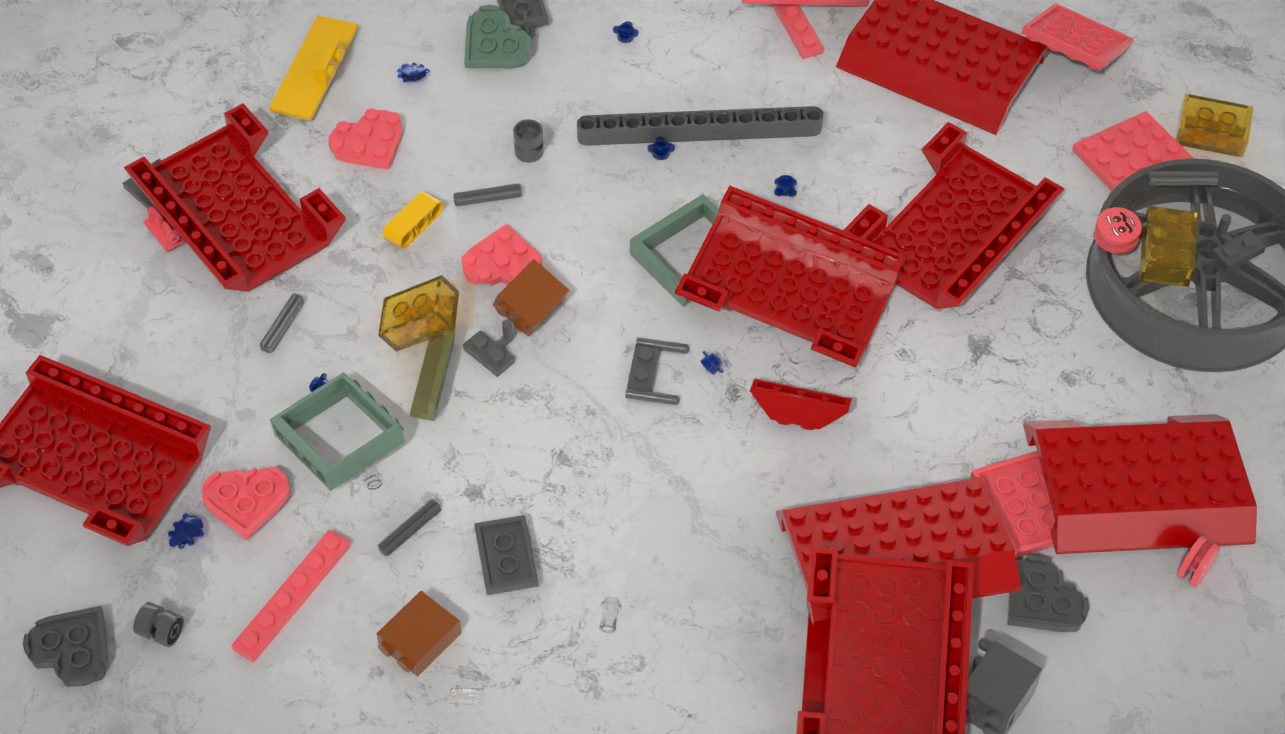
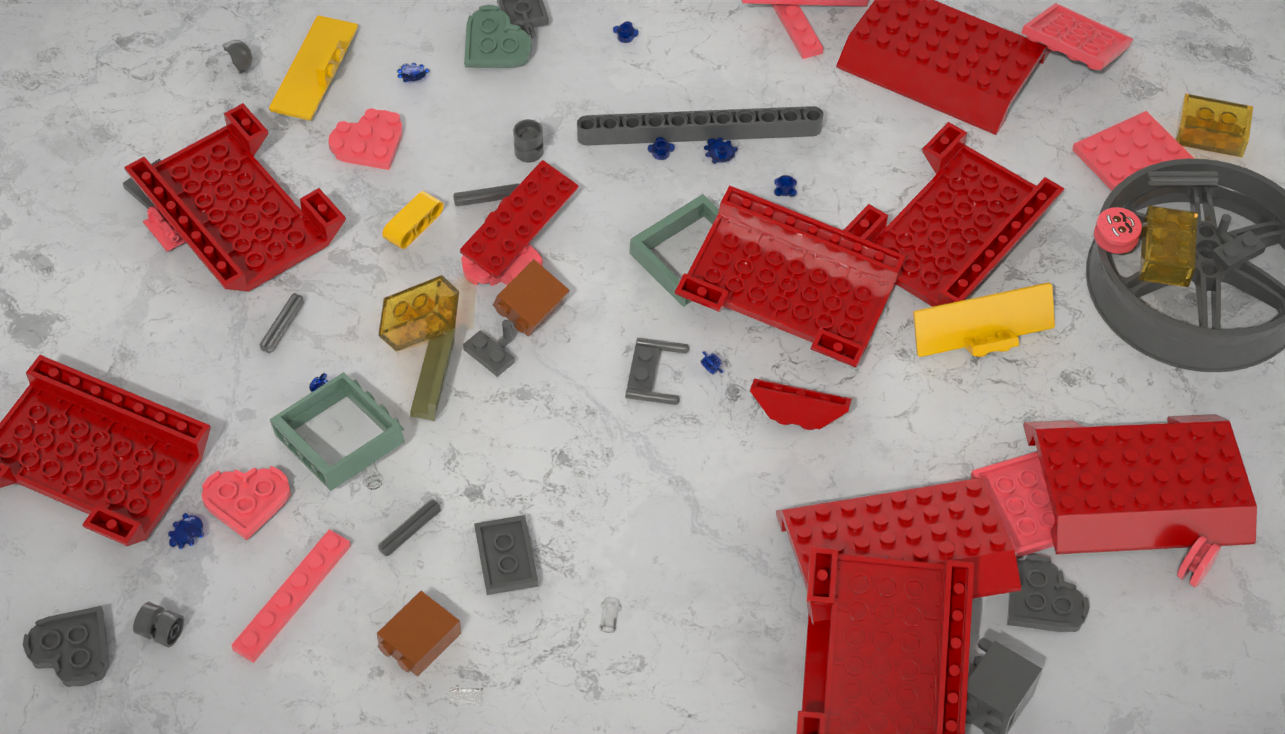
(240, 54): none -> dark grey hair
(518, 219): none -> red bracket
(720, 150): none -> clear blue piece
(984, 322): none -> yellow bracket

